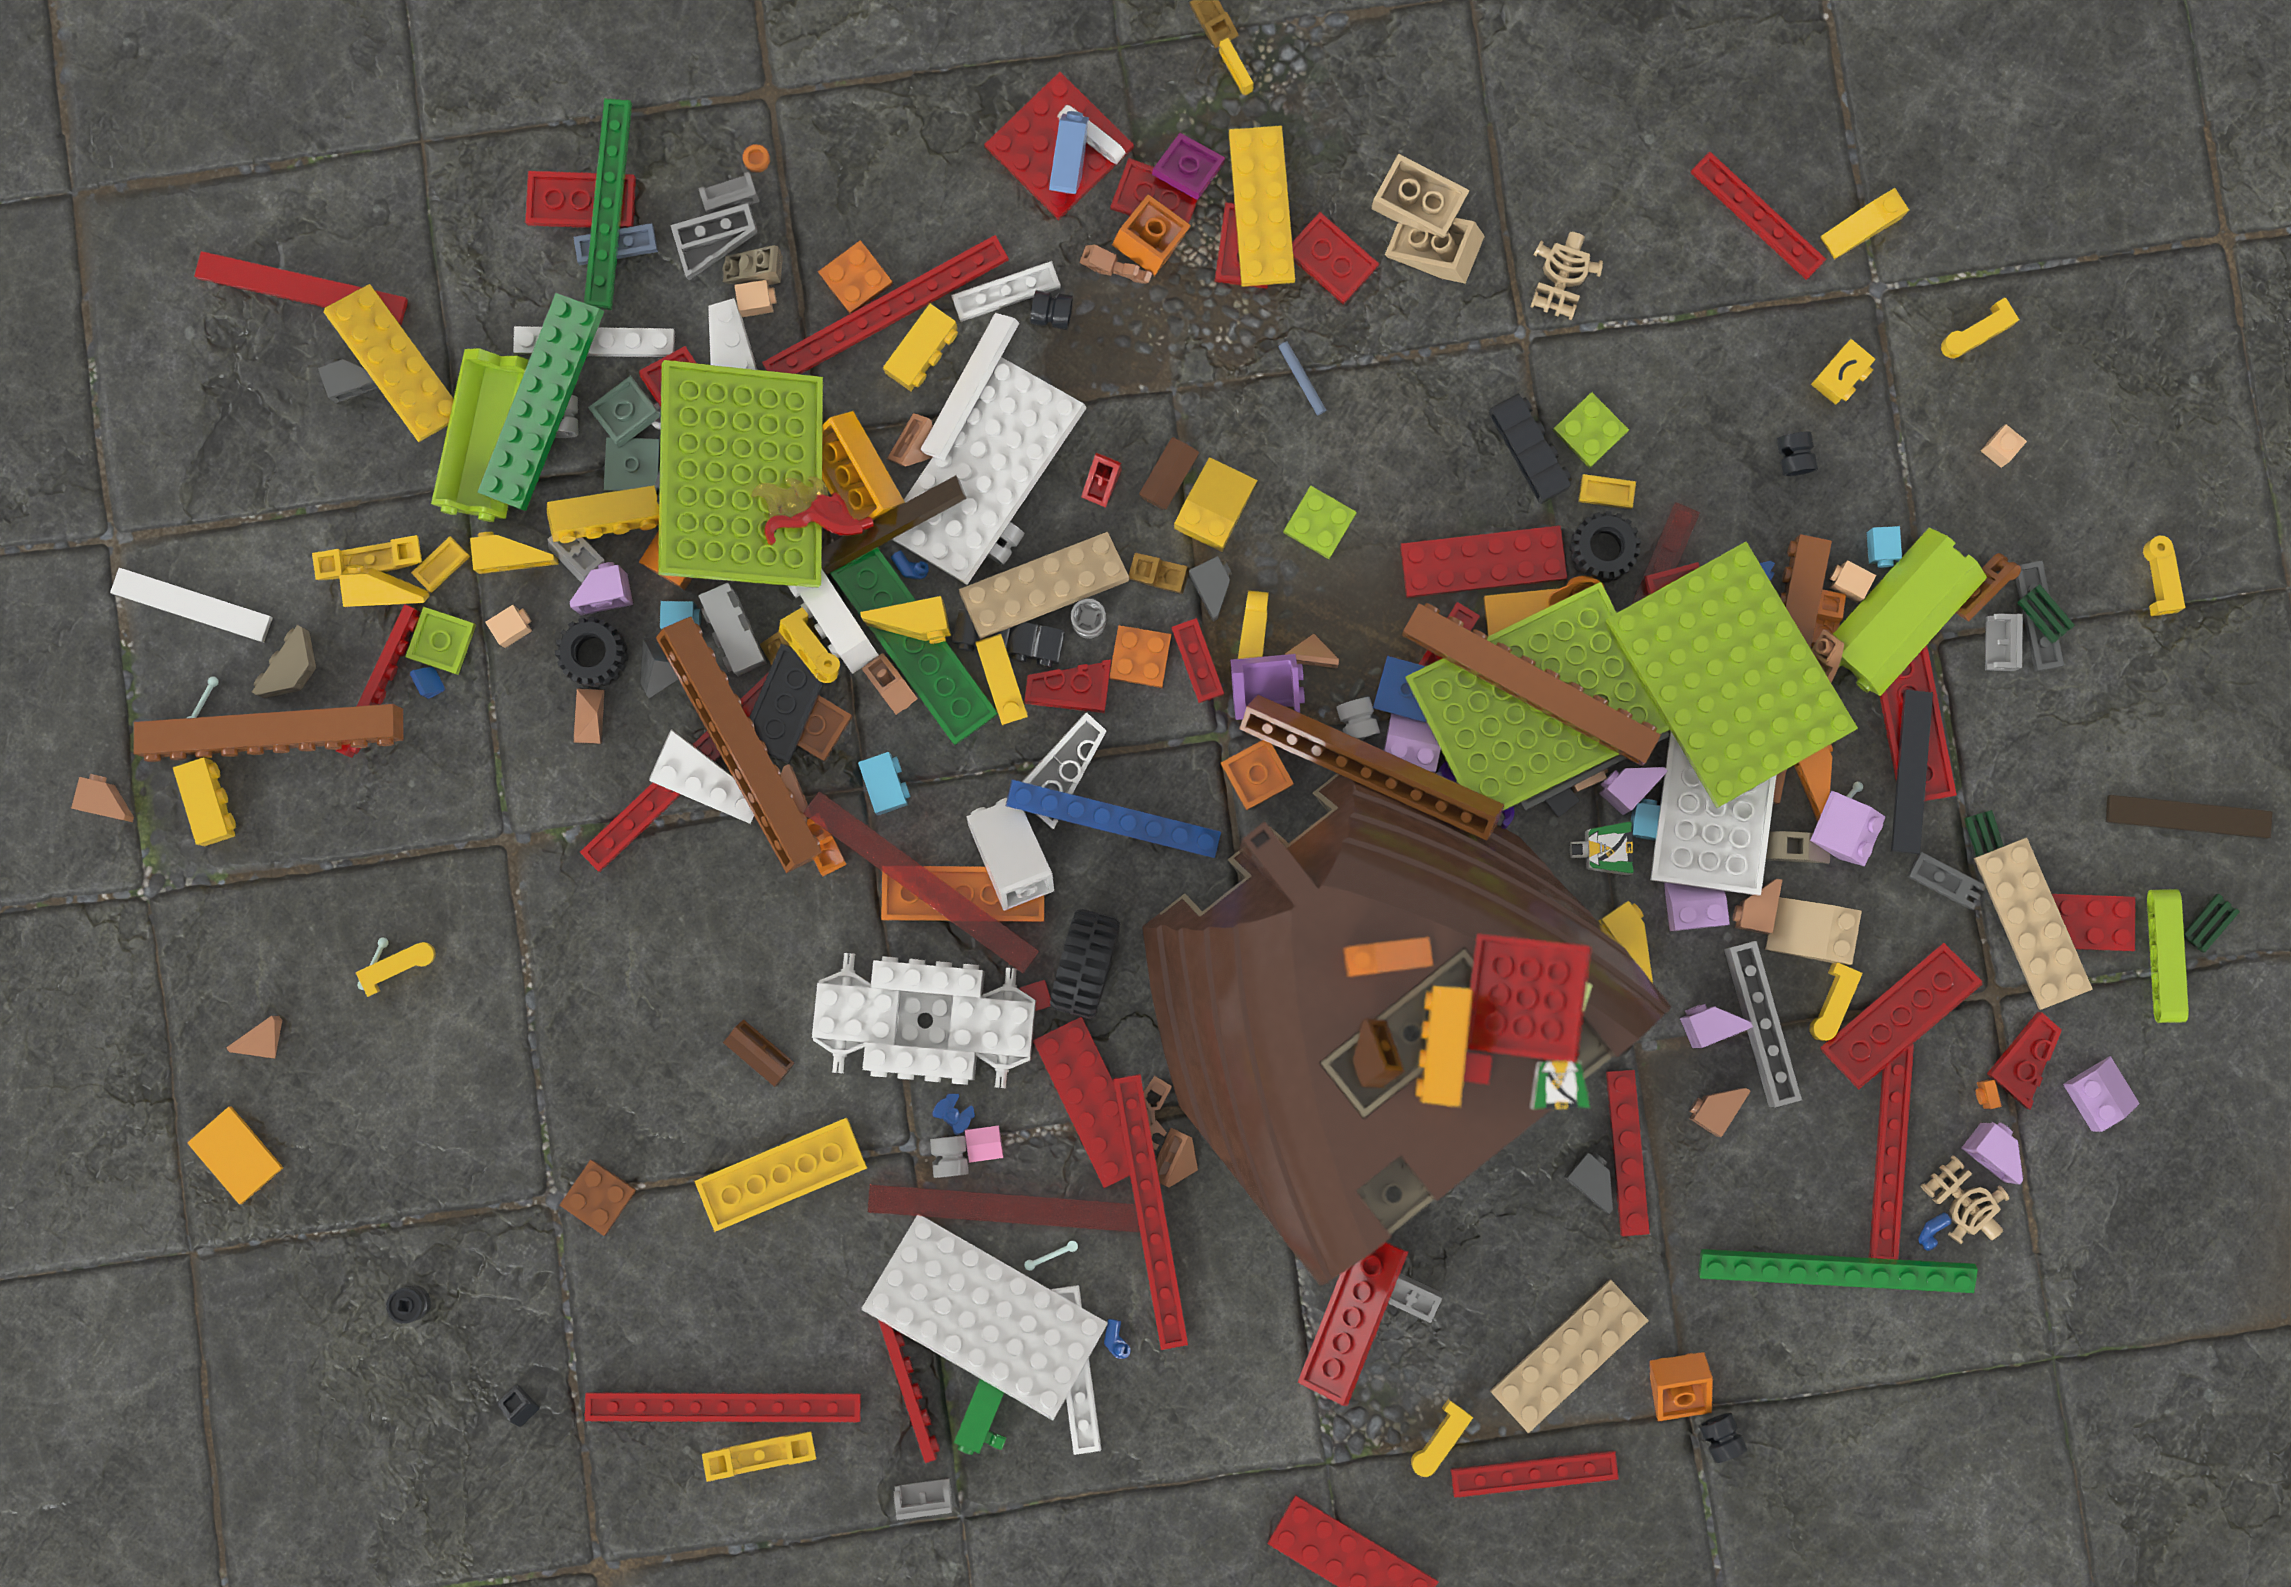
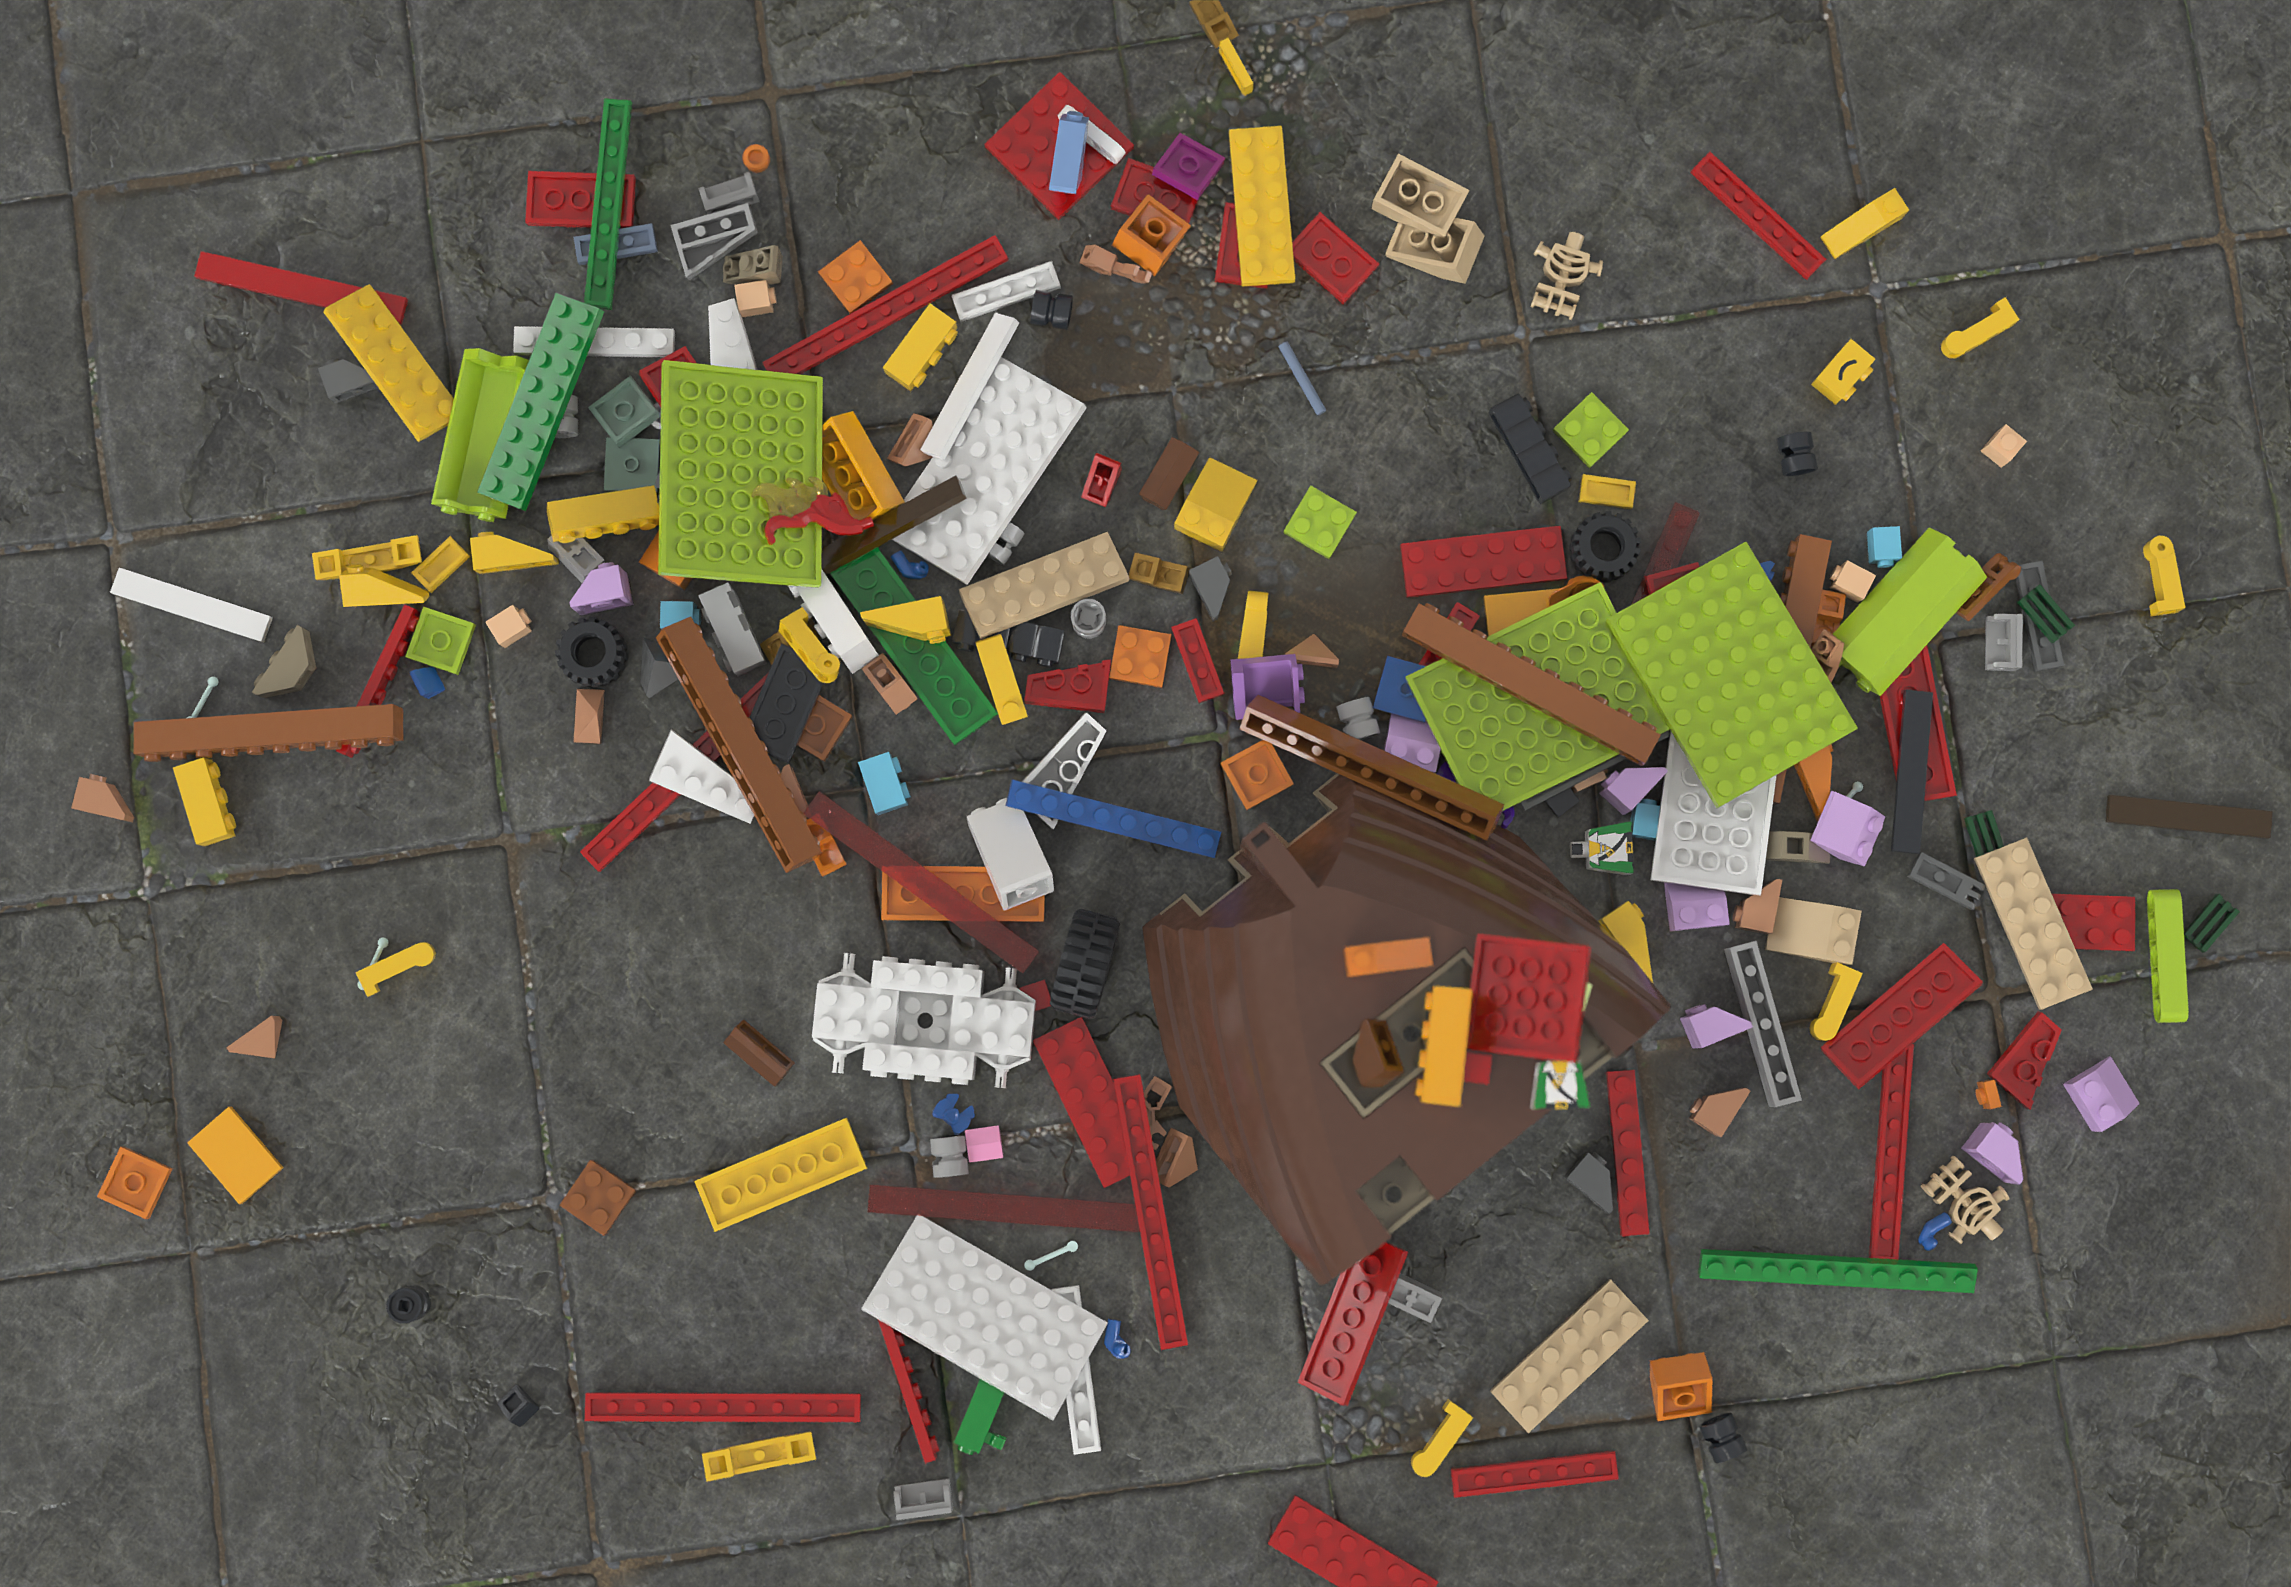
(134, 1182): none -> orange plate

